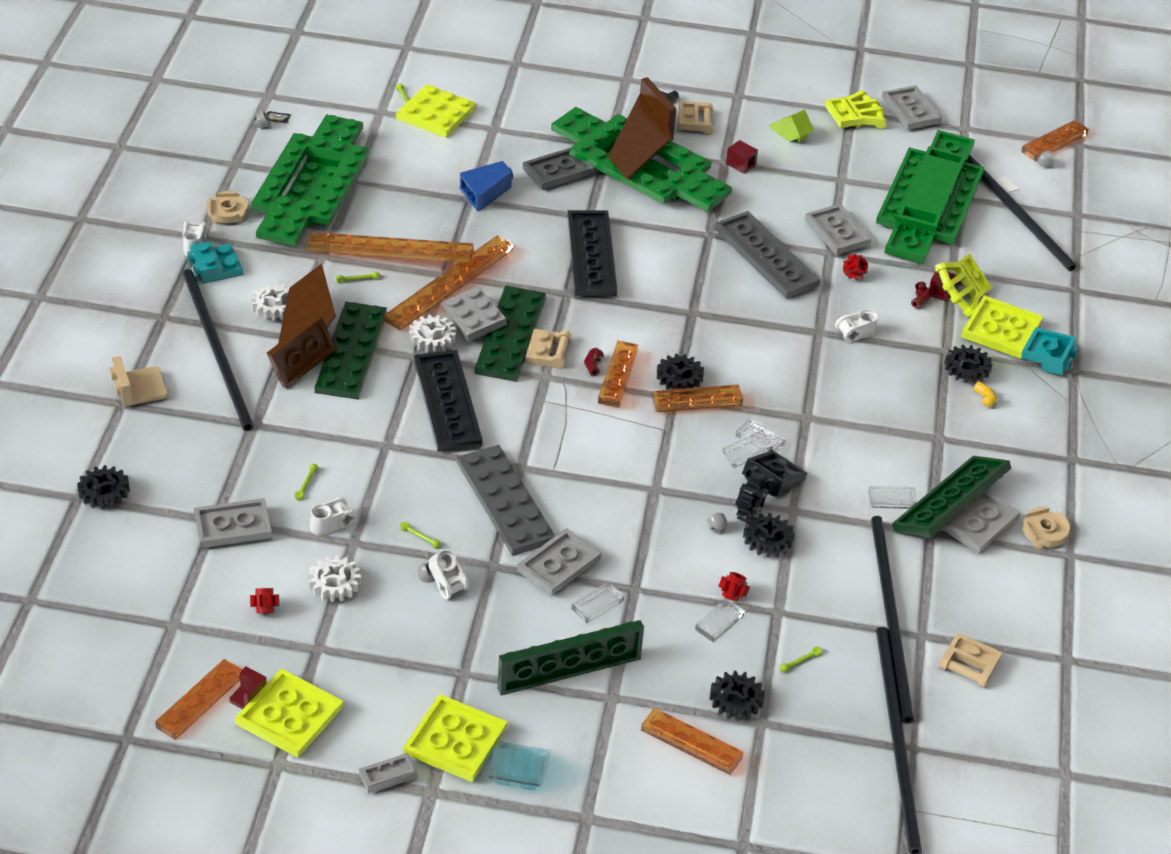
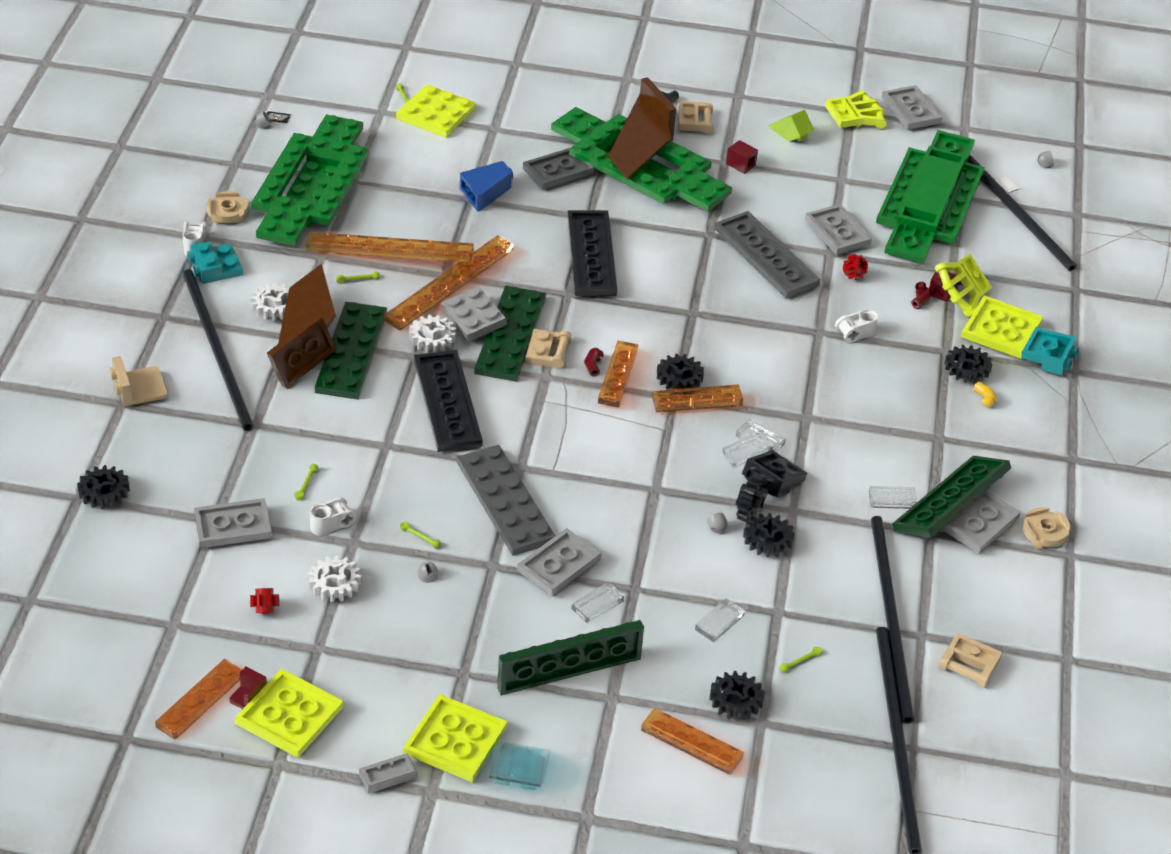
(446, 576): white piece -> none
(734, 586): red gear -> none
(1055, 139): clear orange plate -> none

